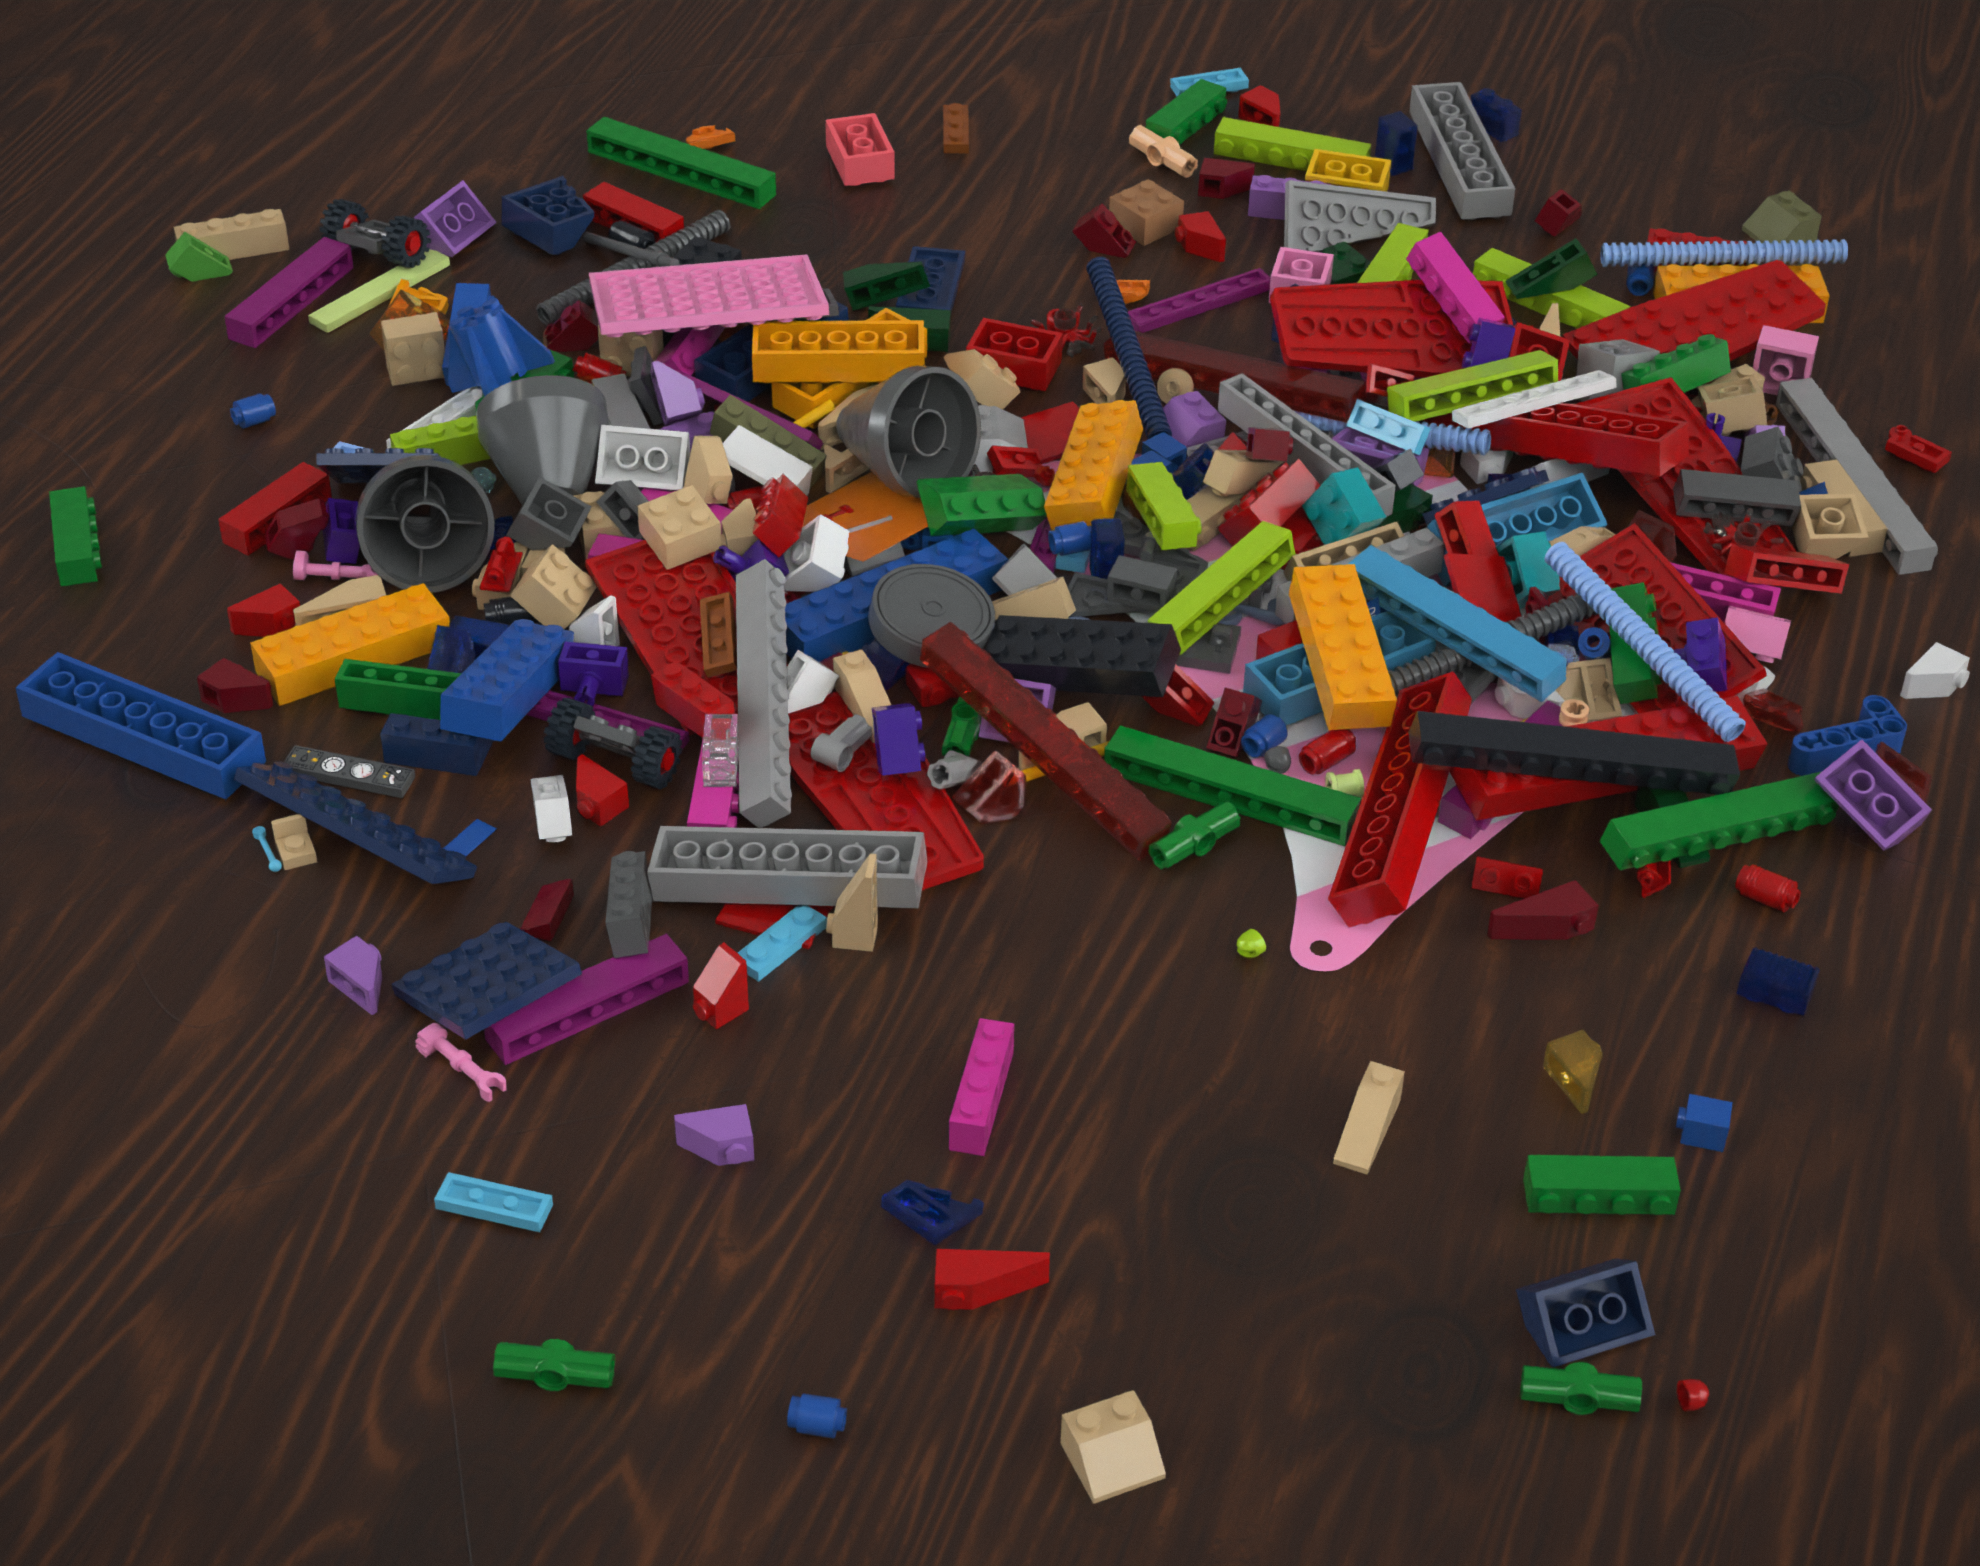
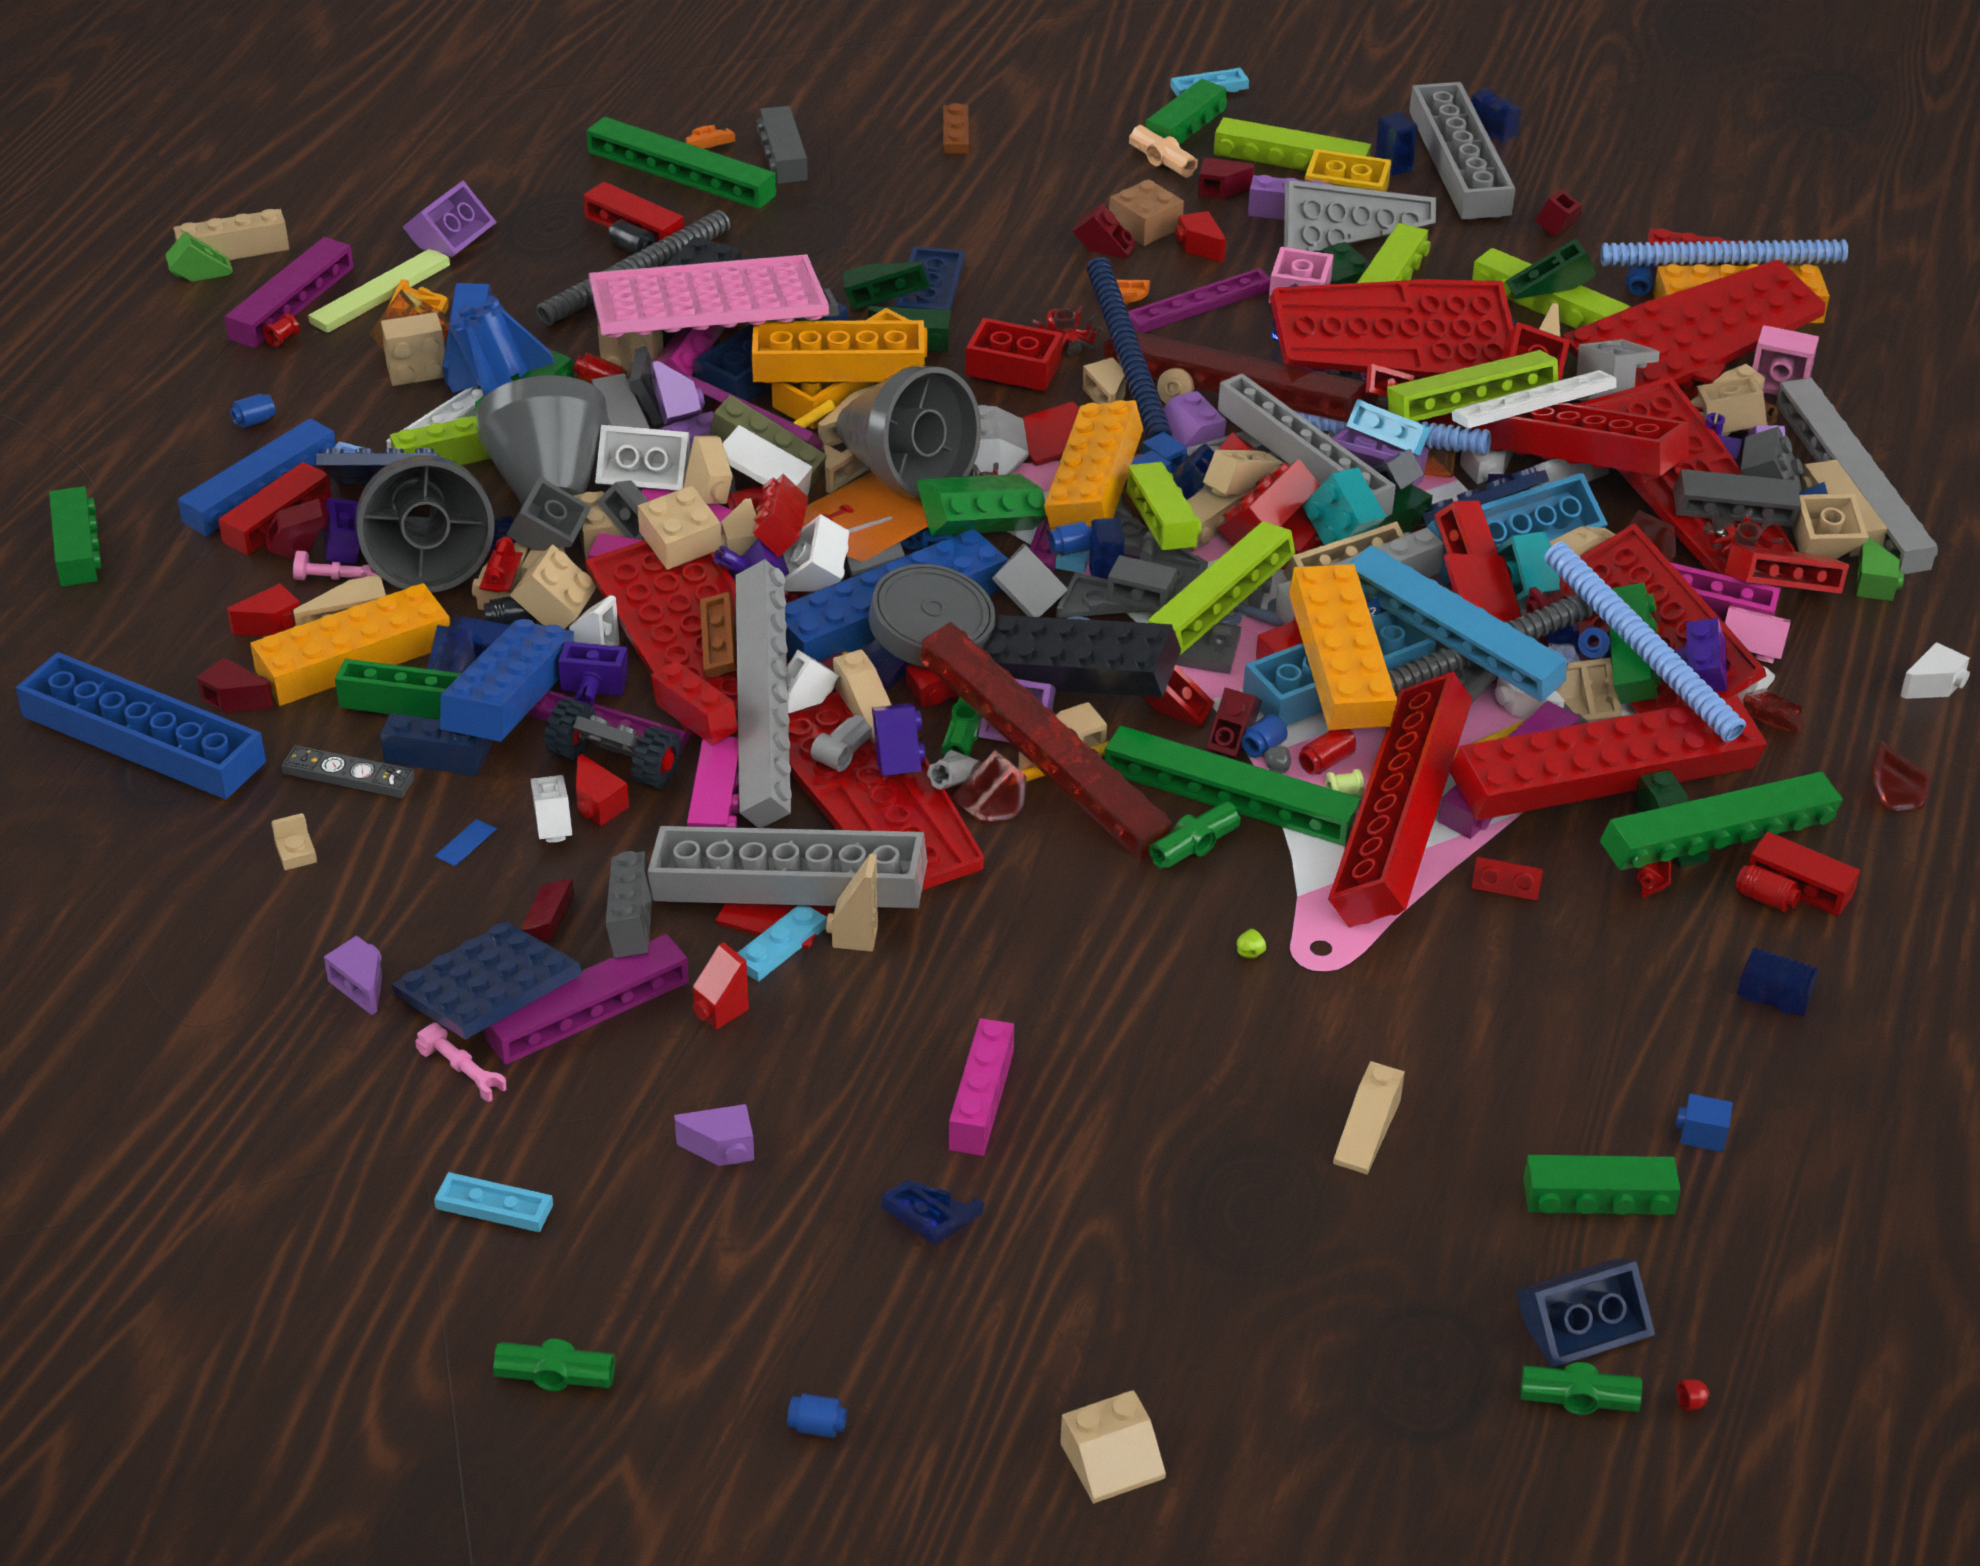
(236, 484): none -> blue brick
(260, 833): medium azure hinge -> none
(280, 330): none -> red bush
(356, 823): dark blue plate -> none
(402, 238): black plate -> none
(485, 478): clear light blue plate -> none
(547, 215): dark blue wedge -> none
(573, 330): dark red slope -> none
(656, 258): dark grey bar -> none
(720, 750): clear brick -> none
(782, 144): none -> dark grey brick
(860, 149): coral brick -> none
(984, 1276): red slope -> none
(985, 378): tan slope -> none
(1020, 461): red hinge -> none
(1043, 600): tan slope -> none
(1260, 106): red slope -> none
(1269, 444): dark red slope -> none
(1452, 283): dark pink brick -> none
(1490, 342): dark purple brick -> none
(1546, 916): dark red slope -> none
(1573, 712): light nougat bush -> none
(1573, 753): black brick -> none
(1574, 1066): clear yellow slope -> none
(1687, 365): green brick -> none
(1783, 218): olive slope -> none
(1819, 748): blue beam -> none
(1822, 880): none -> red brick
(1873, 795): medium lavender slope -> none
(1877, 572): none -> bright green slope
(1916, 449): red hinge -> none

